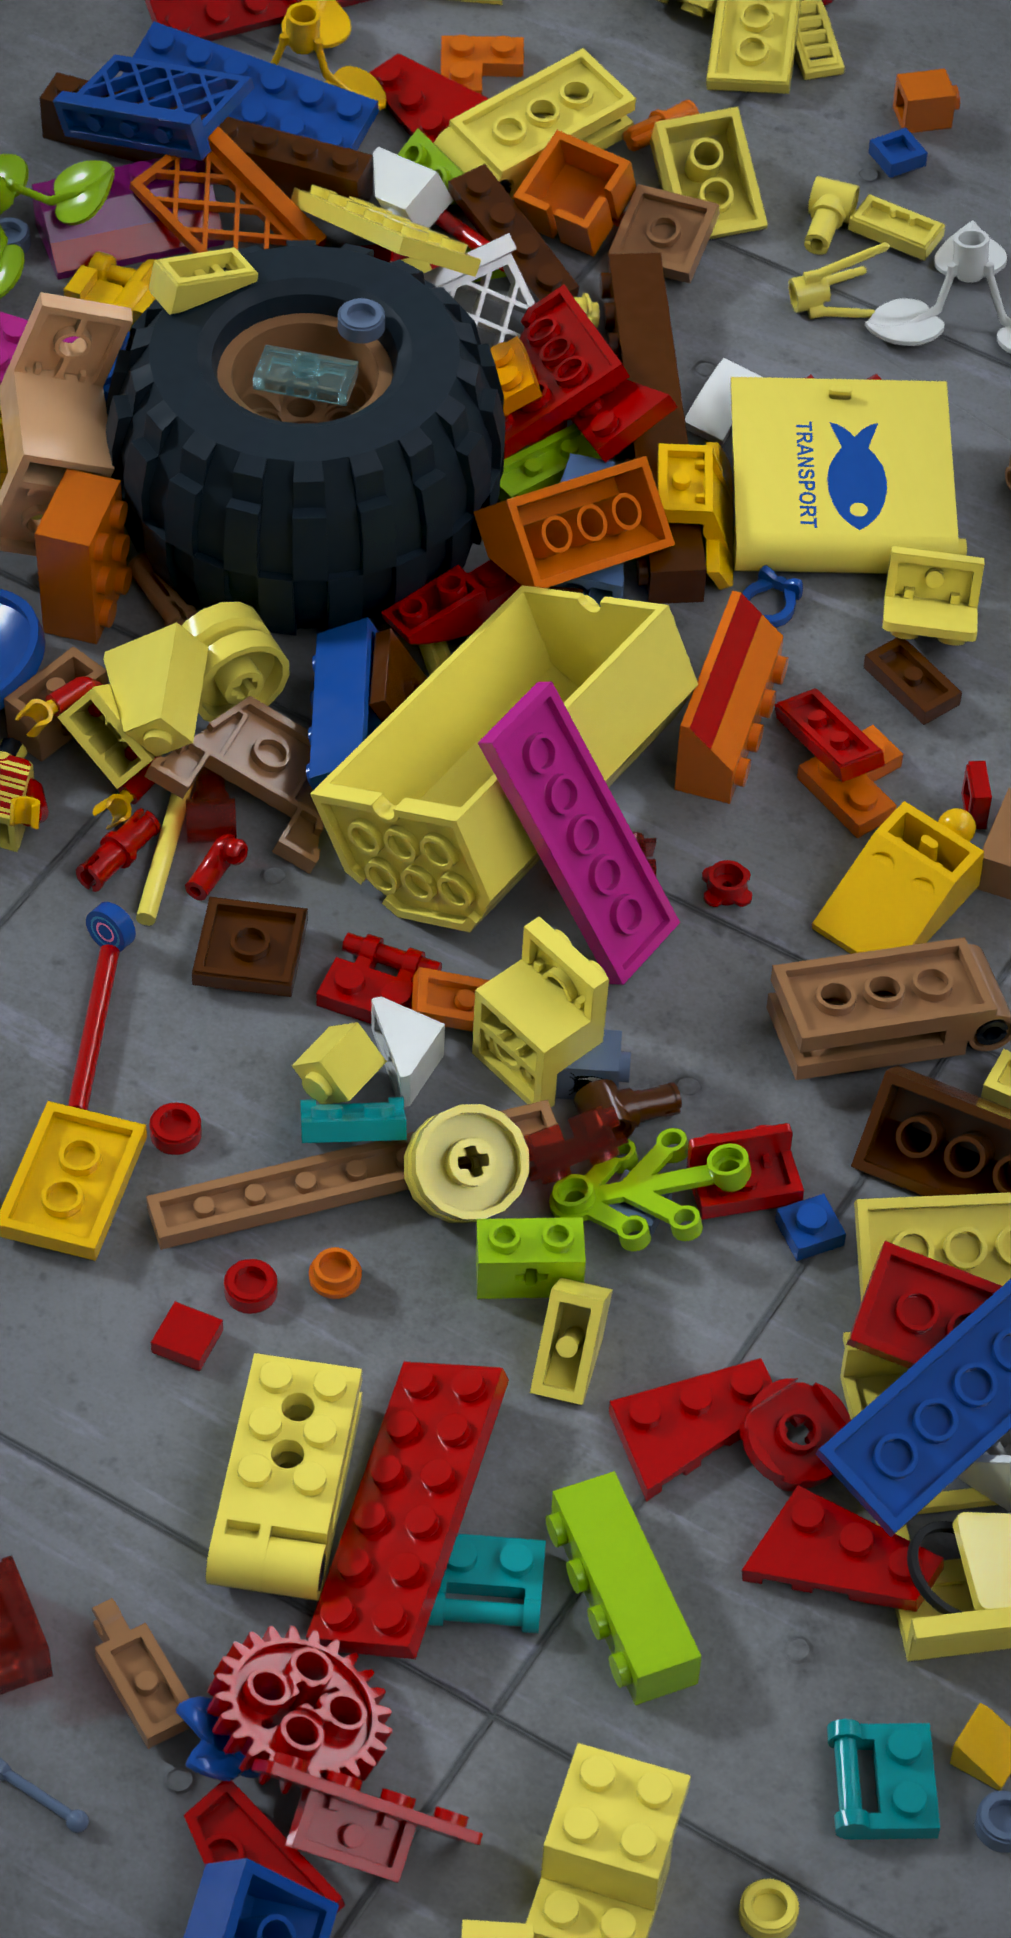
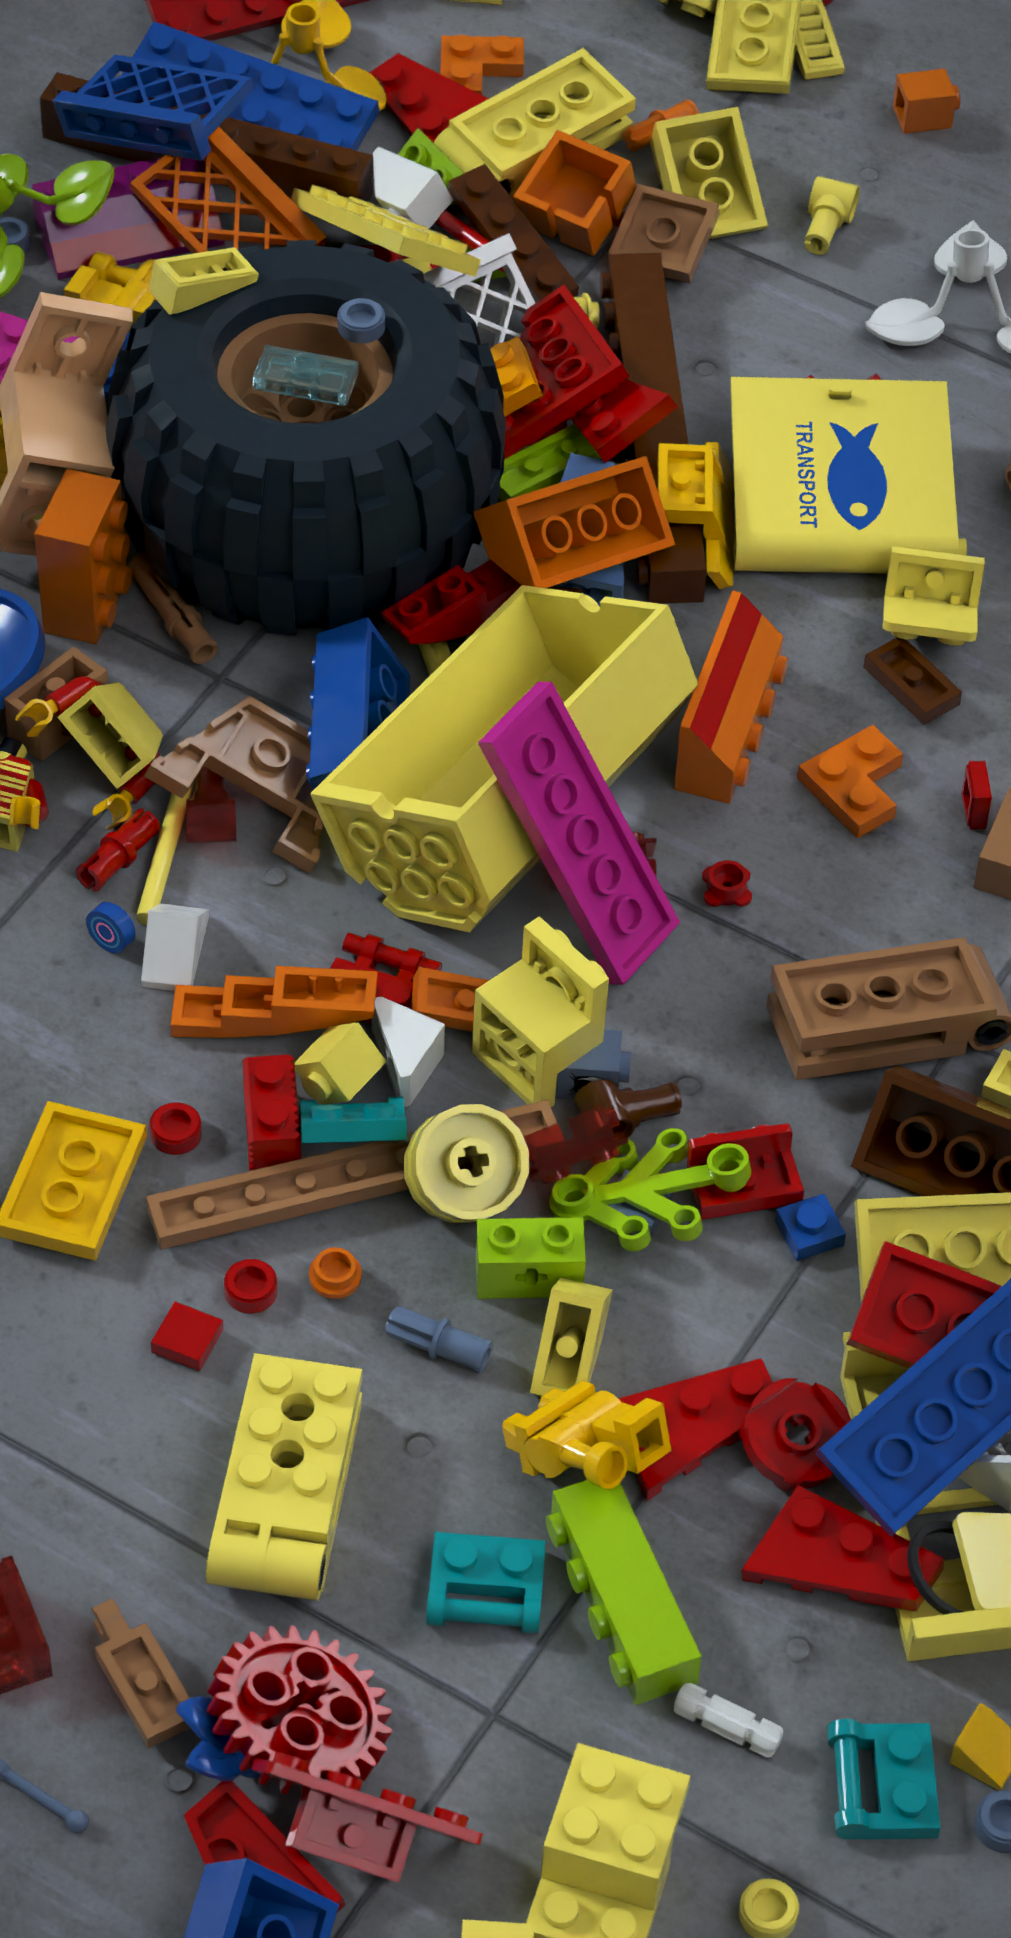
(94, 1027): red bar -> none
(158, 687): light yellow slope -> none
(172, 945): none -> white slope
(223, 853): red arm -> none
(240, 658): light yellow wheel -> none
(250, 946): reddish brown plate -> none
(264, 1006): none -> orange slope
(271, 1110): none -> red brick
(393, 674): reddish brown plate -> none
(409, 1509): red plate -> none
(439, 1338): none -> sand blue axle
(589, 1434): none -> yellow hips
(711, 410): white slope -> none
(728, 1719): none -> white axle
(790, 587): blue piece -> none
(813, 288): light yellow plant -> none
(829, 735): red tile -> none
(897, 152): blue plate -> none
(897, 227): light yellow plate -> none
(904, 882): yellow slope -> none

